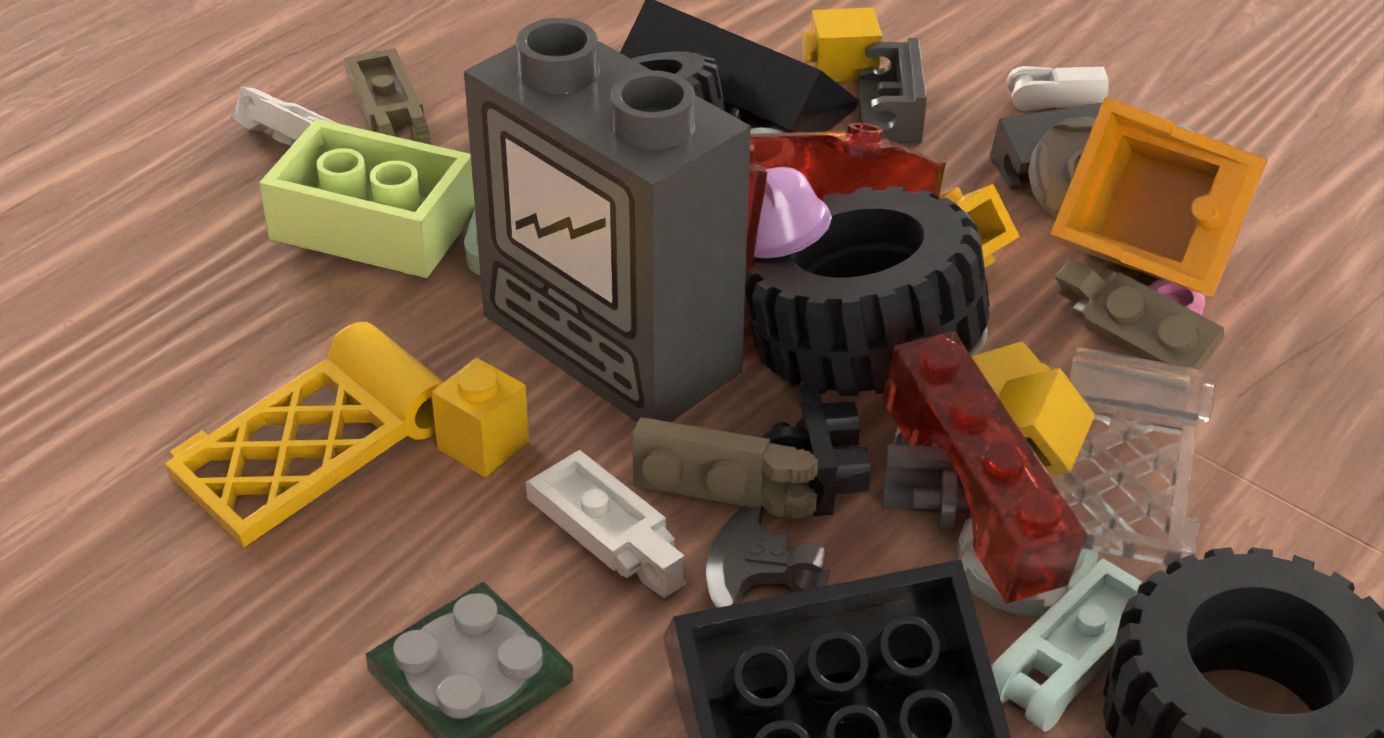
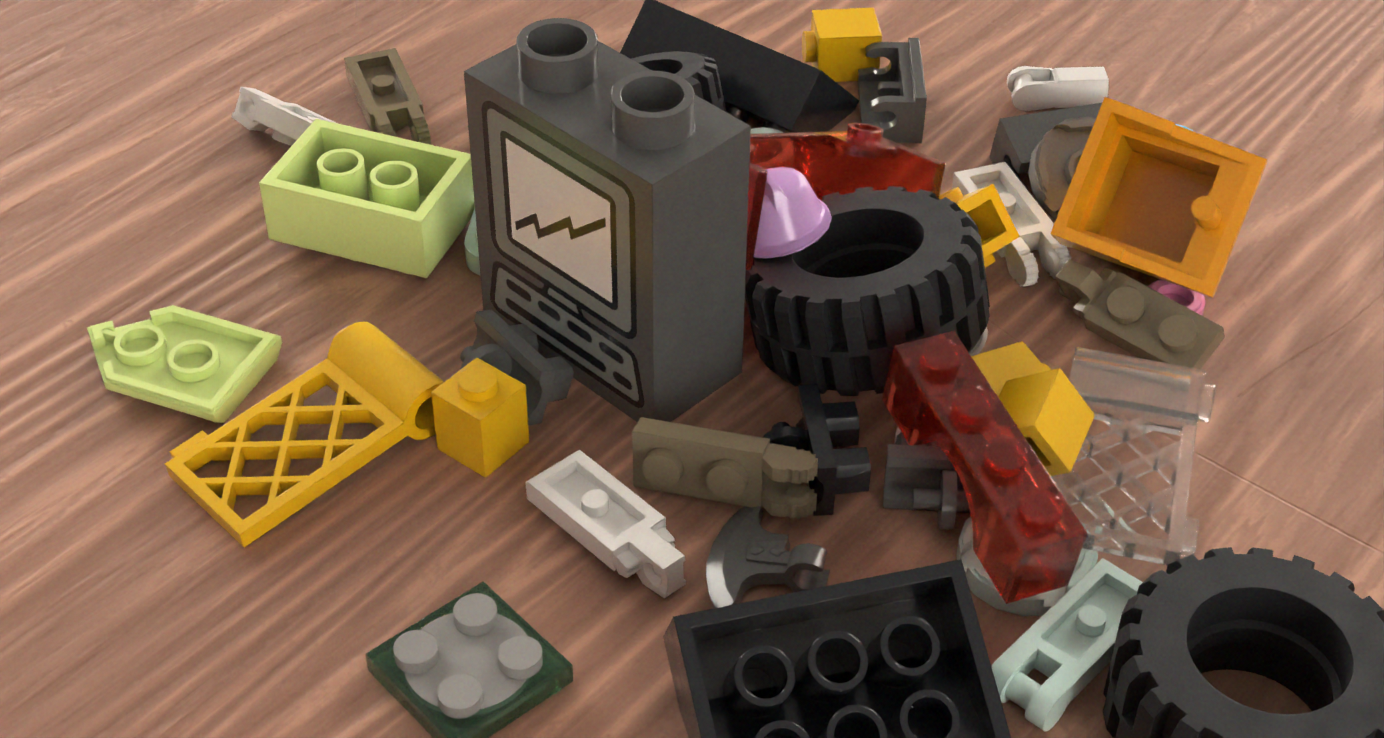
(184, 360): none -> yellowish green tile
(516, 353): none -> dark grey hips
(1028, 218): none -> white hinge

